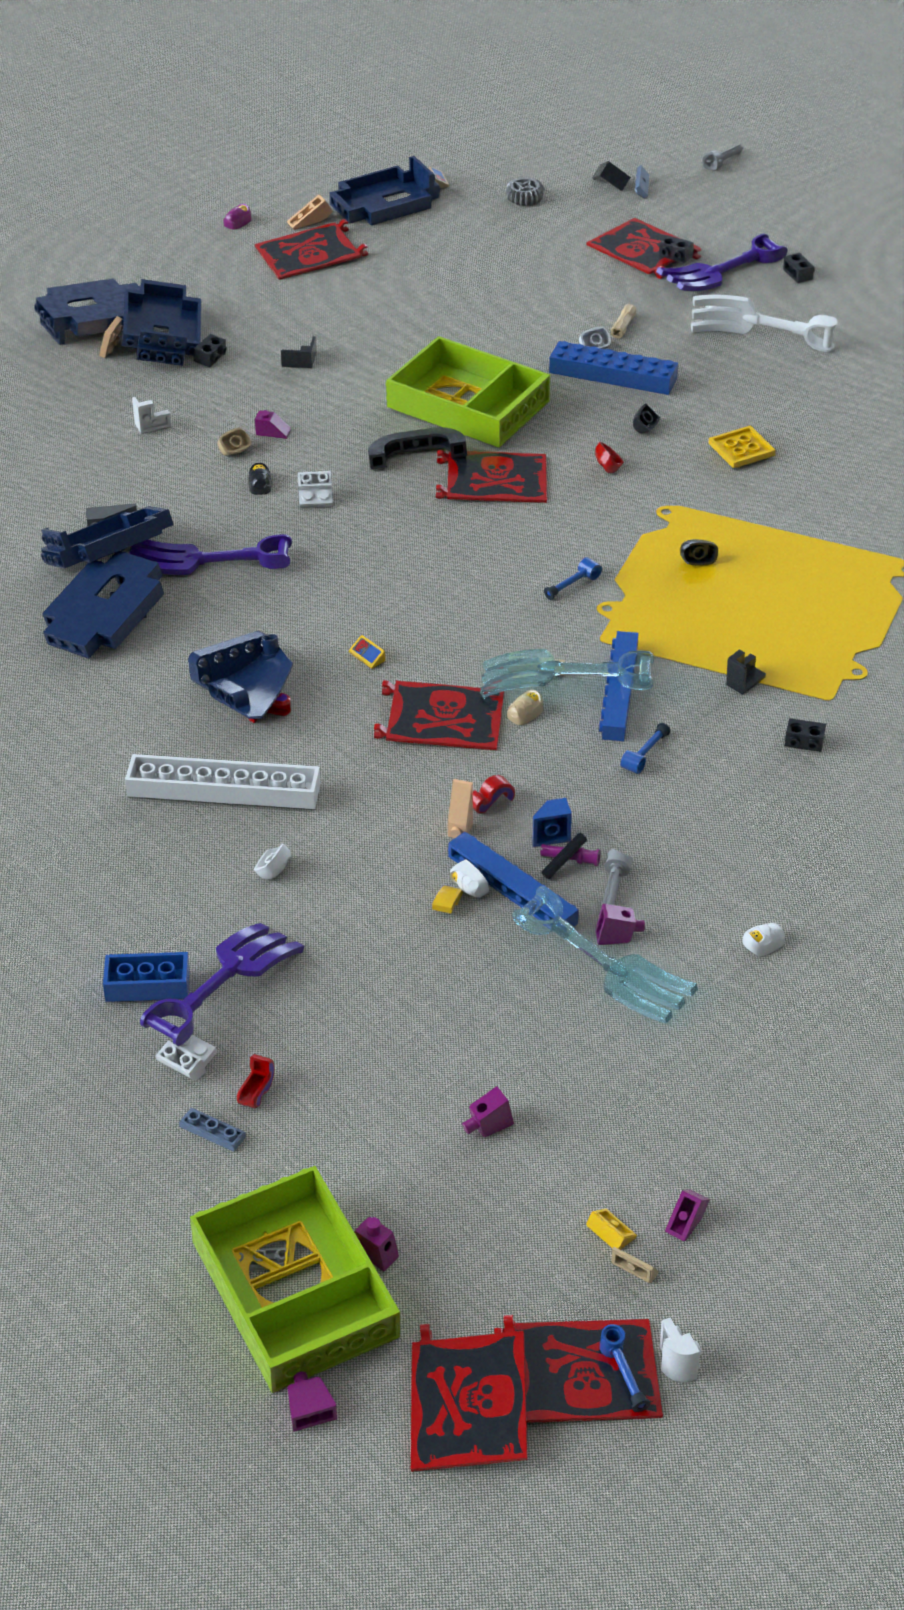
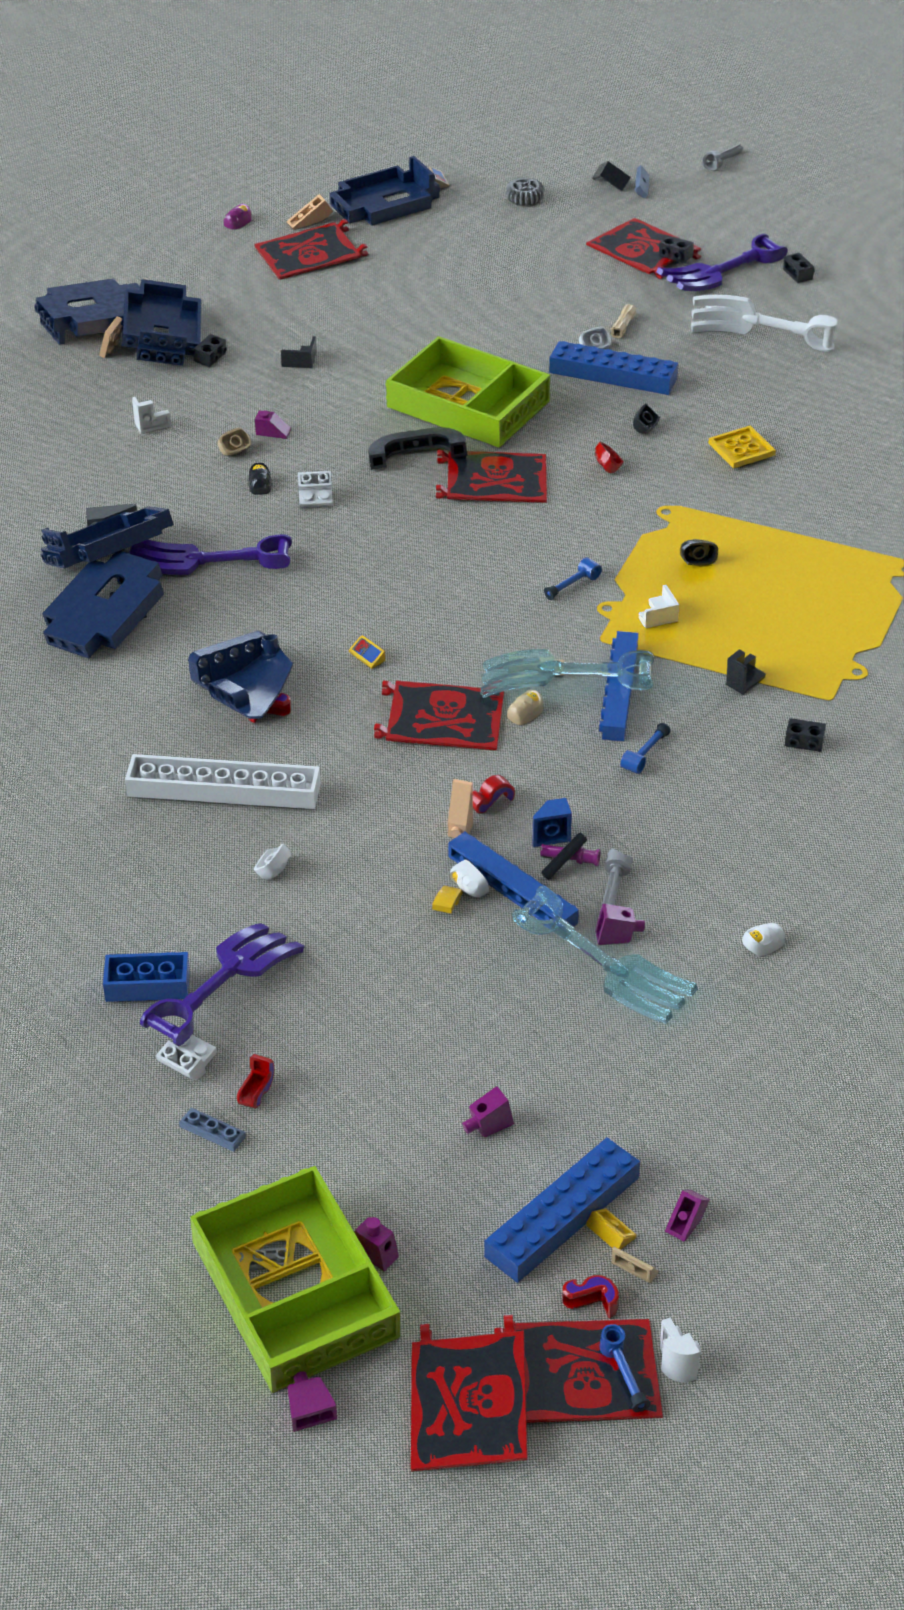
(561, 1209): none -> blue brick
(591, 1290): none -> red animal
(663, 610): none -> white panel

